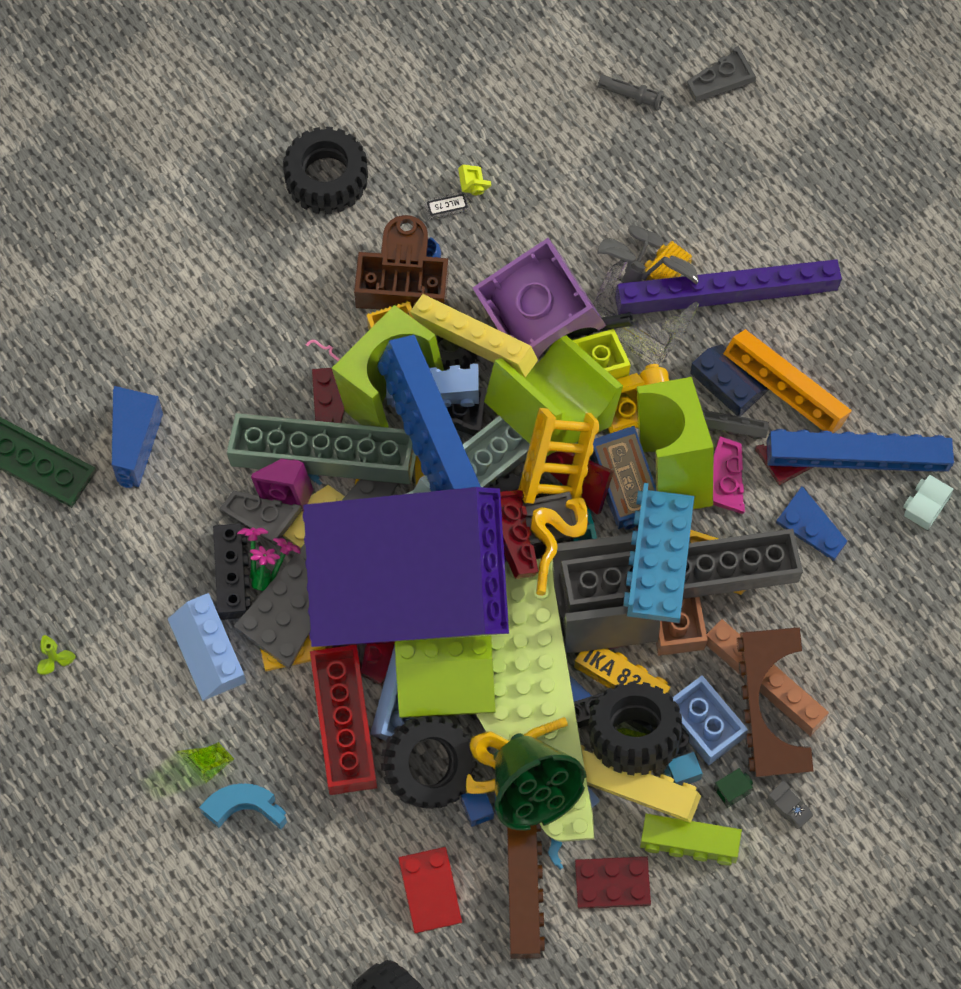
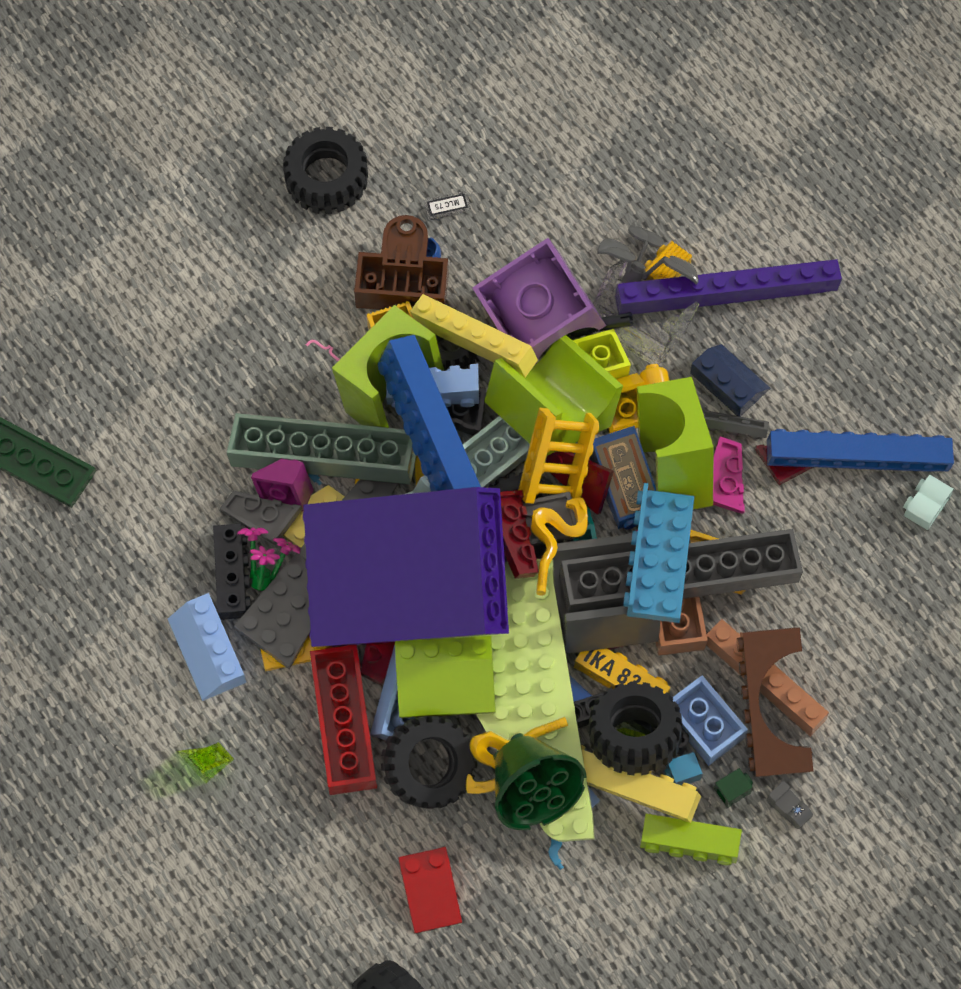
(49, 647): lime plant -> none
(133, 433): blue slope -> none
(239, 797): dark azure arch -> none
(327, 399): dark red wing -> none
(472, 180): neon yellow bracket -> none
(477, 808): blue brick -> none
(524, 893): reddish brown brick -> none
(612, 882): dark red plate -> none
(640, 94): dark grey pin -> none
(724, 76): dark grey wing -> none
(787, 382): light orange brick -> none
(812, 525): blue wing -> none

